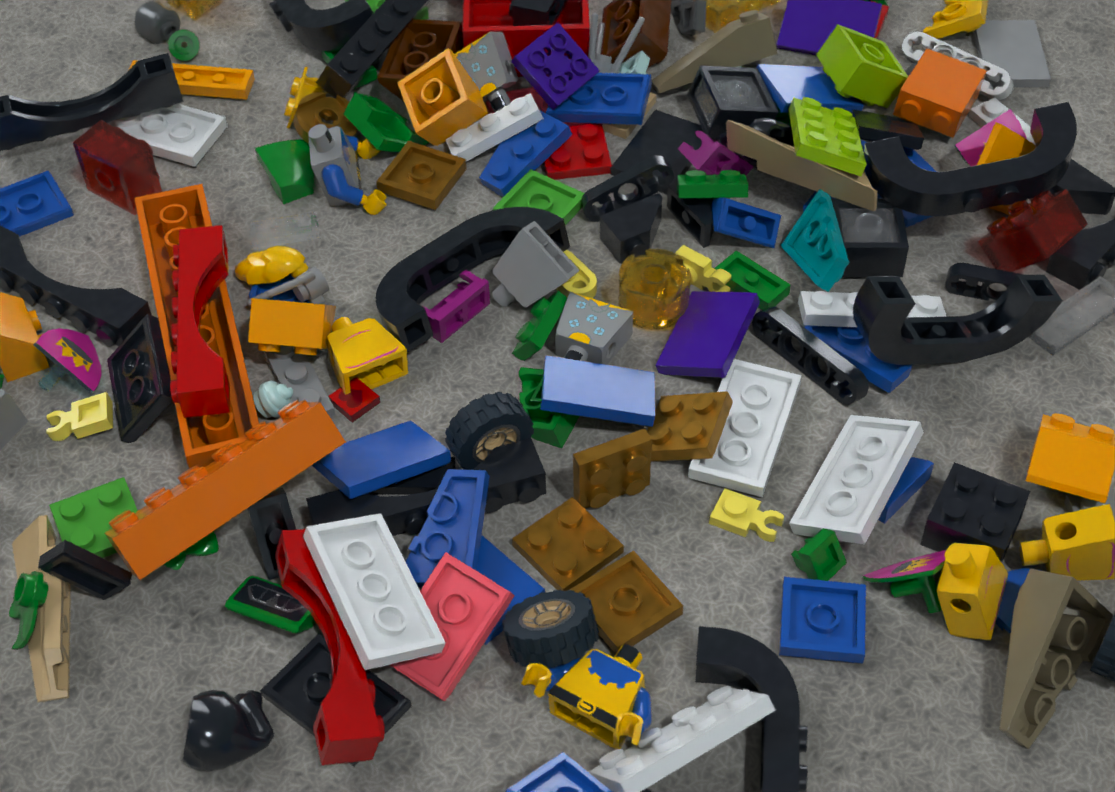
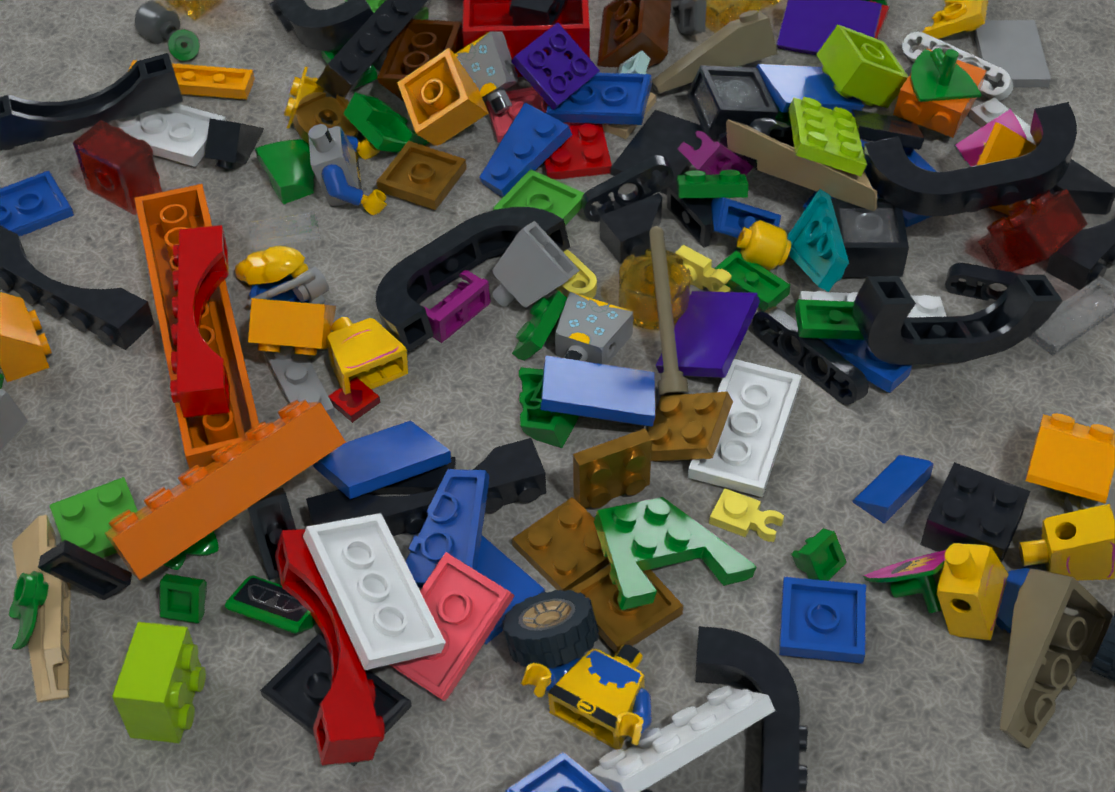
(72, 355): shield -> none
(84, 419): light yellow plate -> none
(140, 379): black tile -> none
(159, 683): none -> lime brick
(182, 598): none -> green tile
(225, 729): black piece -> none
(231, 142): none -> black slope
(272, 398): light aqua plate -> none
(485, 425): black wheel -> none
(495, 128): white plate -> none
(601, 61): light grey plant -> none
(659, 535): none -> wing
(672, 379): none -> dark tan piece
(764, 245): none -> yellow head
(826, 319): none -> green plate
(857, 478): white plate -> none
(939, 78): none -> green shield

